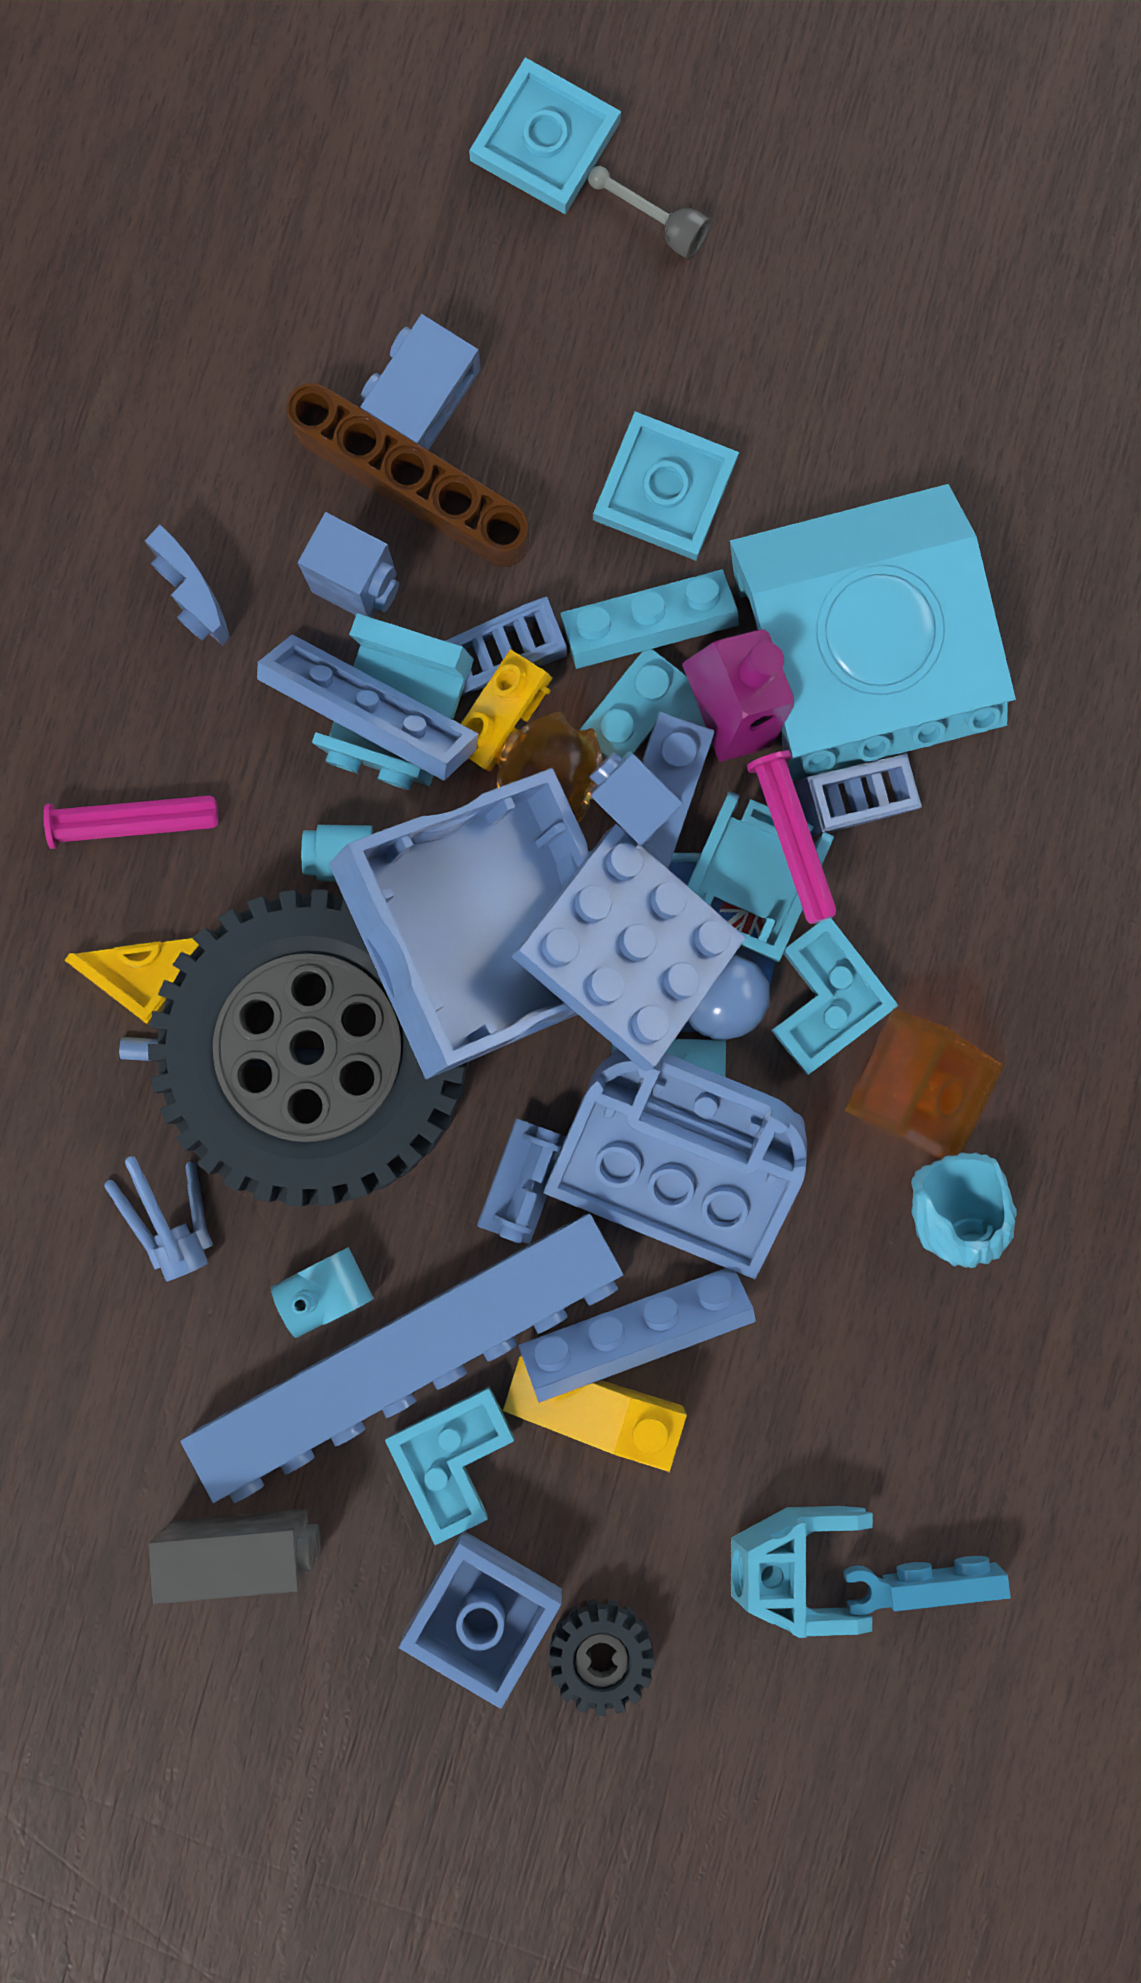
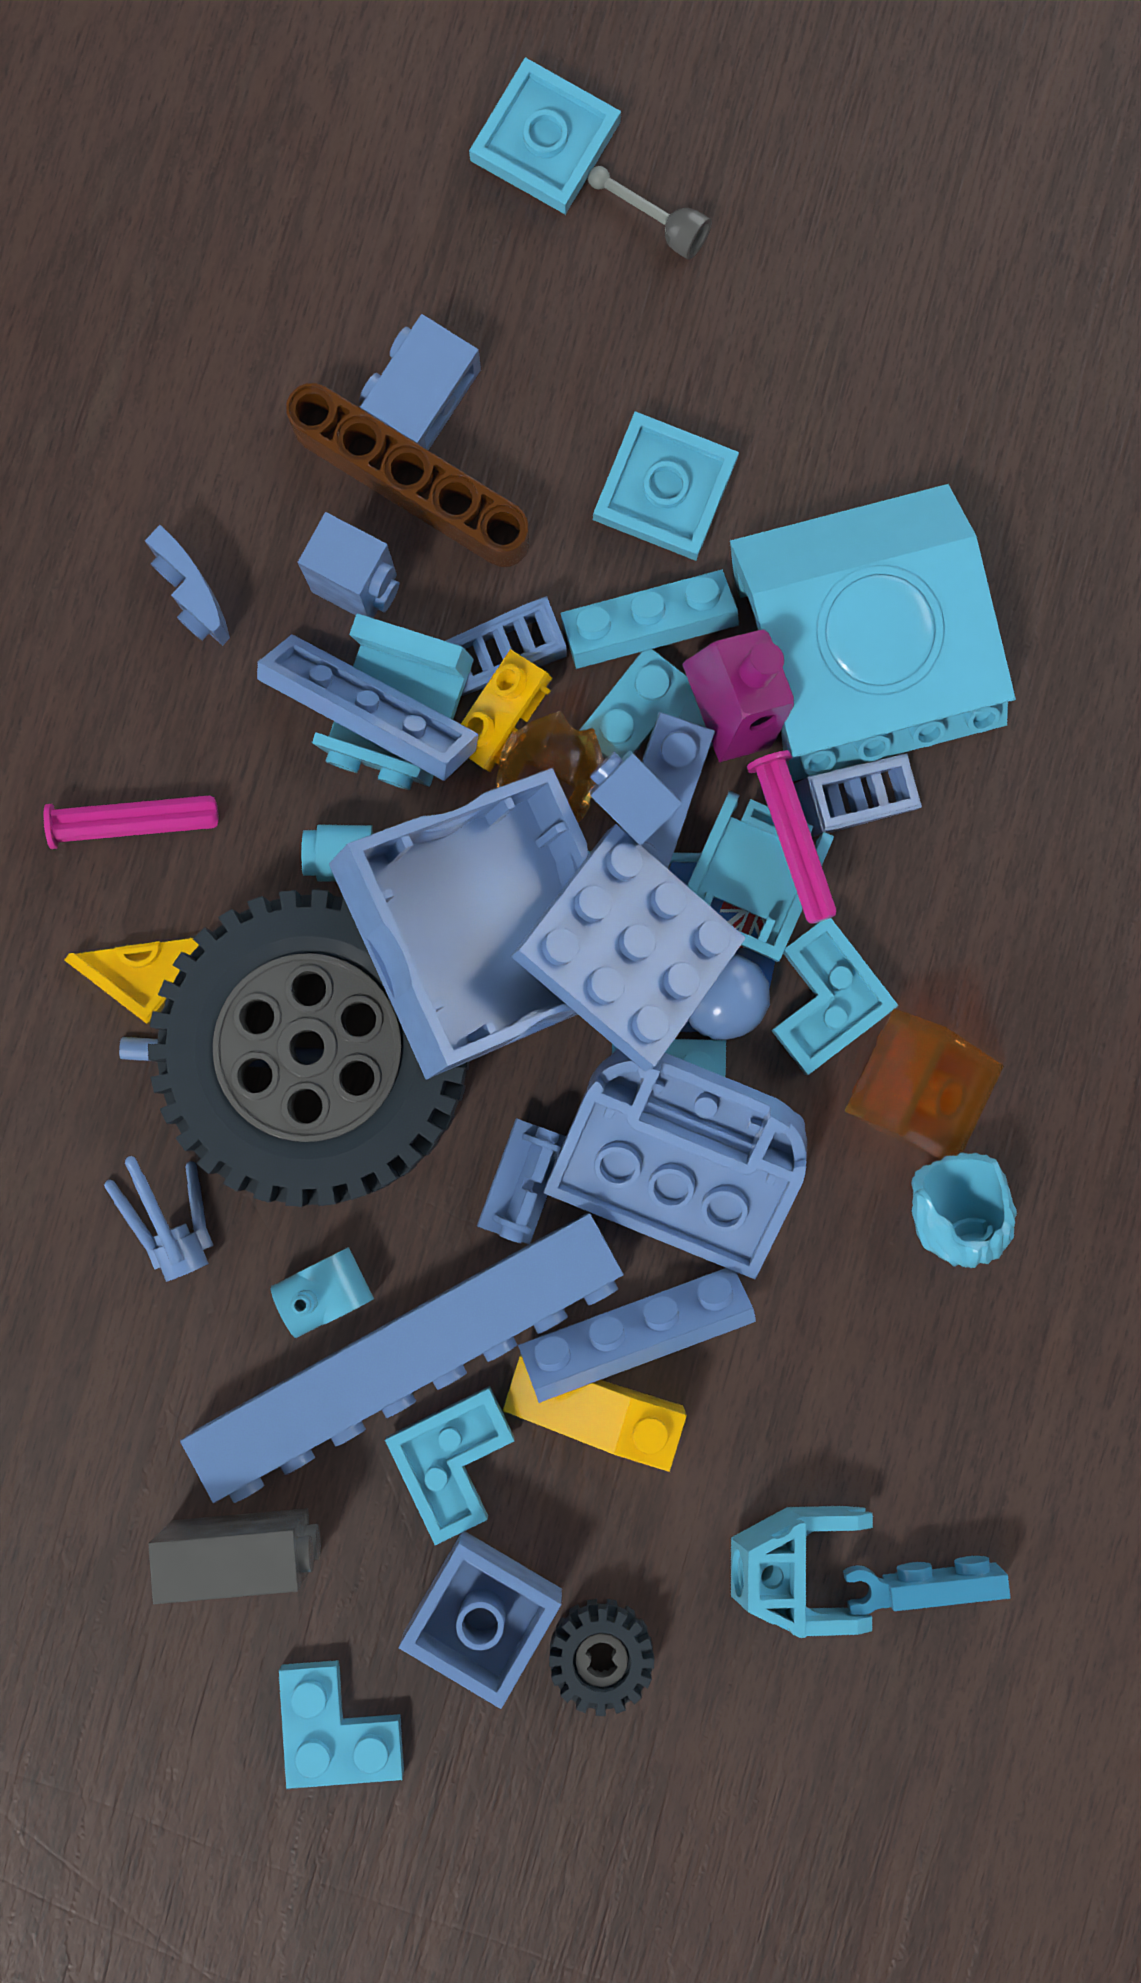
(323, 1745): none -> medium azure plate

